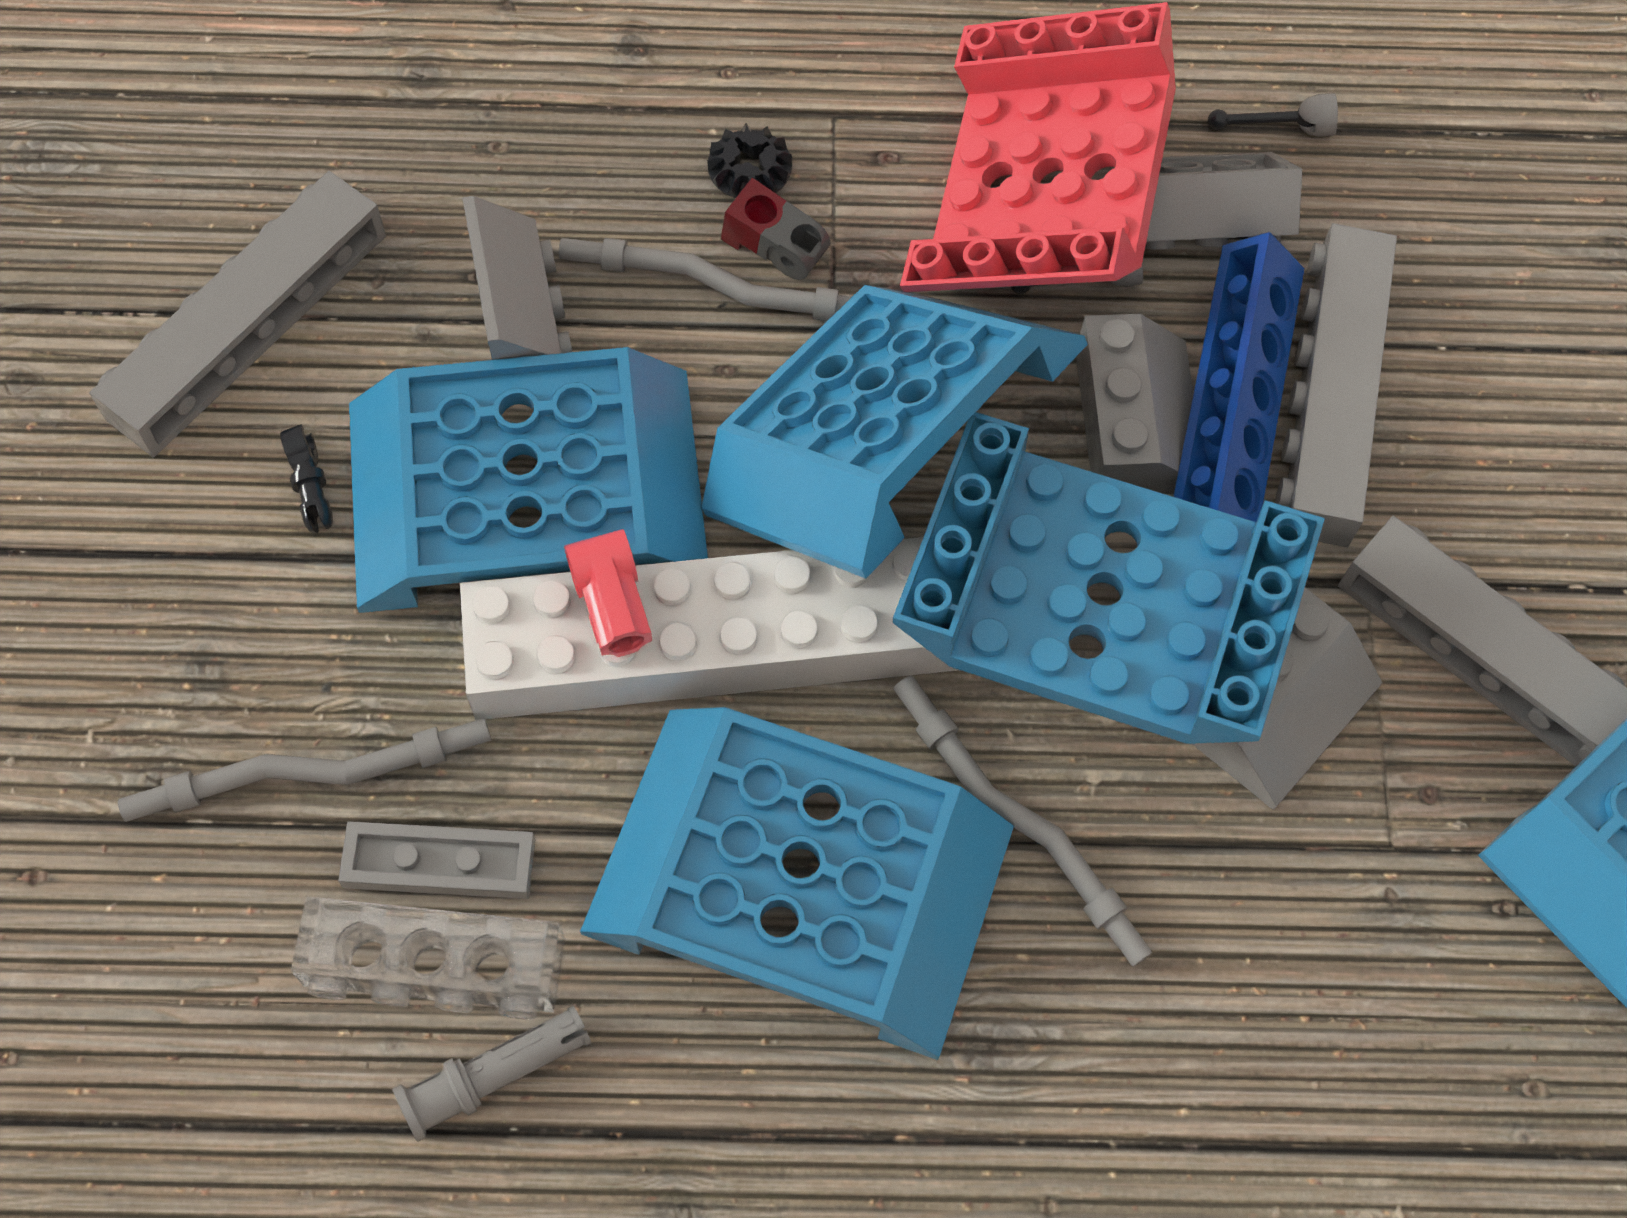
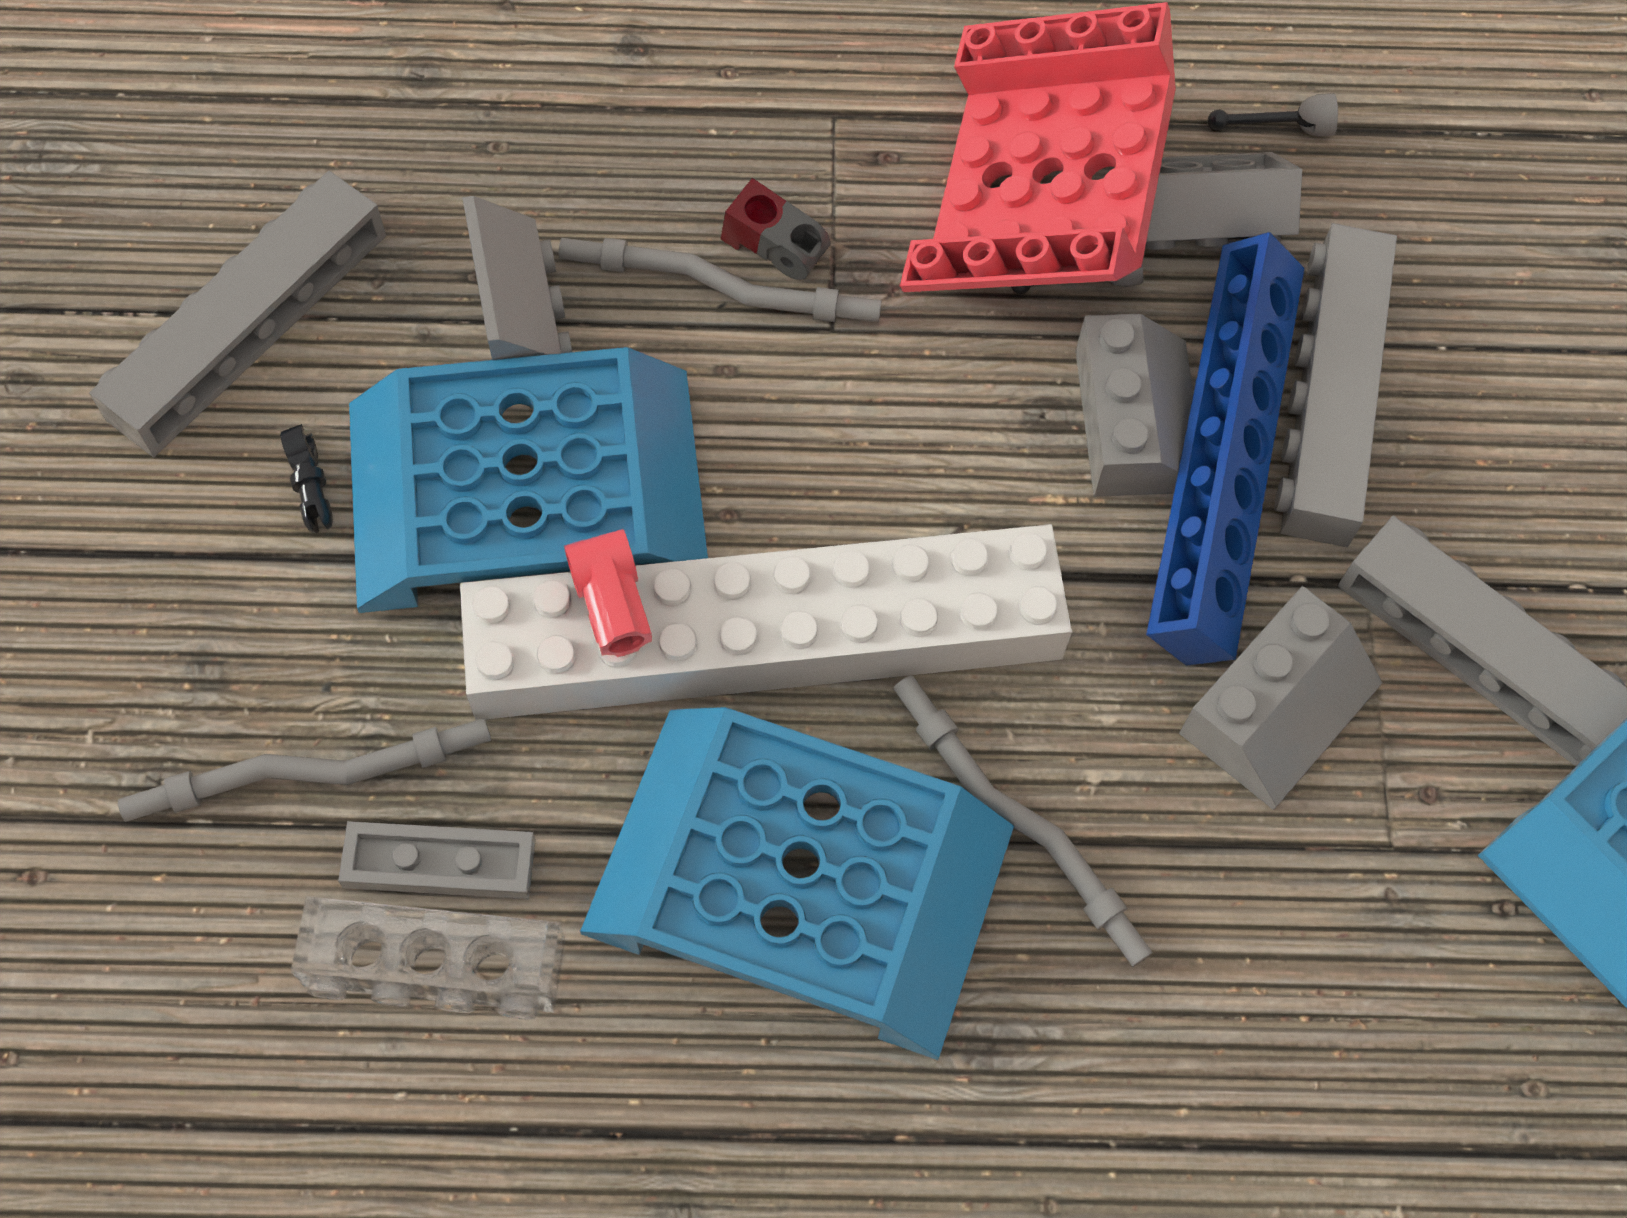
(462, 1085): light grey pin -> none
(732, 177): black gear -> none
(861, 416): dark azure slope -> none
(1198, 610): dark azure slope -> none

